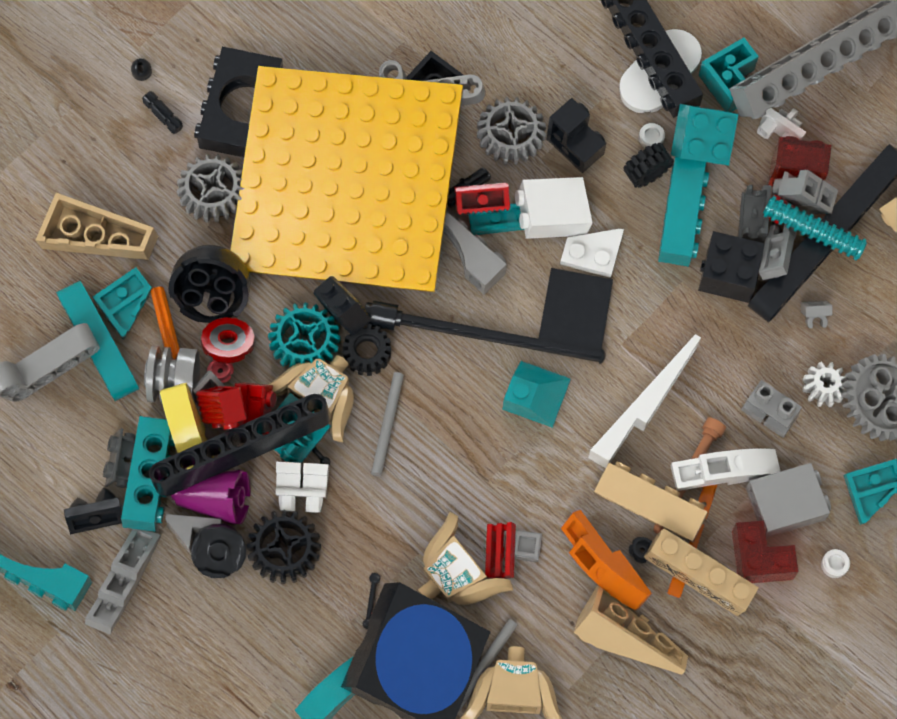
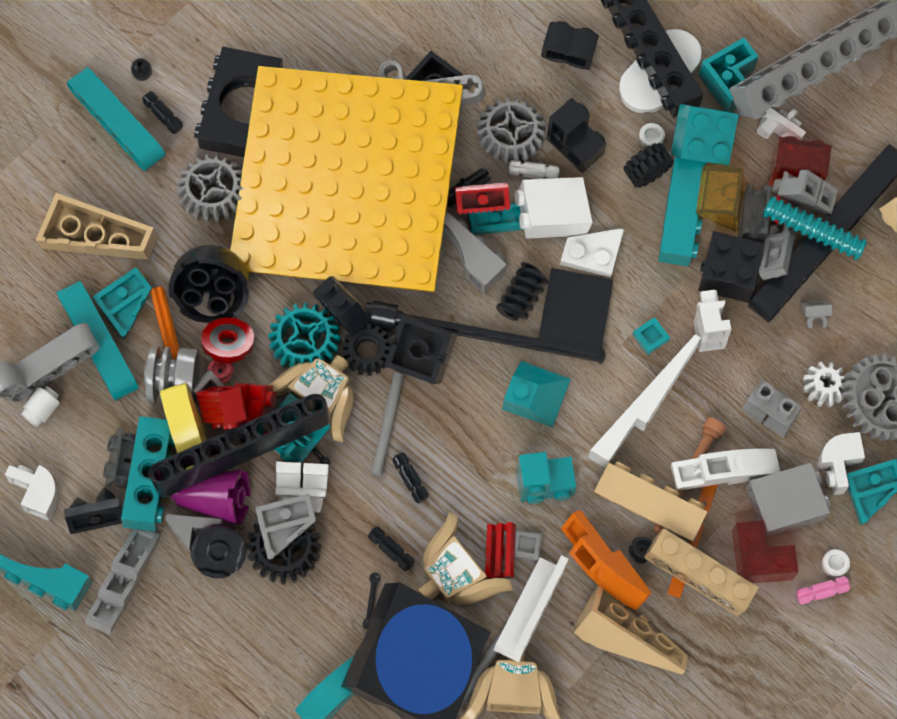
(40, 406): none -> white brick
(41, 492): none -> white brick
(115, 119): none -> teal beam
(284, 522): none -> light grey wing
(391, 548): none -> black axle
(410, 477): none -> black axle
(420, 349): none -> black brick
(521, 292): none -> black piece
(530, 608): none -> white fence
(533, 170): none -> white axle
(545, 478): none -> teal brick
(569, 45): none -> black brick
(651, 336): none -> teal tile
(708, 322): none -> white hips
(721, 195): none -> clear yellow slope
(823, 590): none -> bright pink axle
(838, 453): none -> white brick

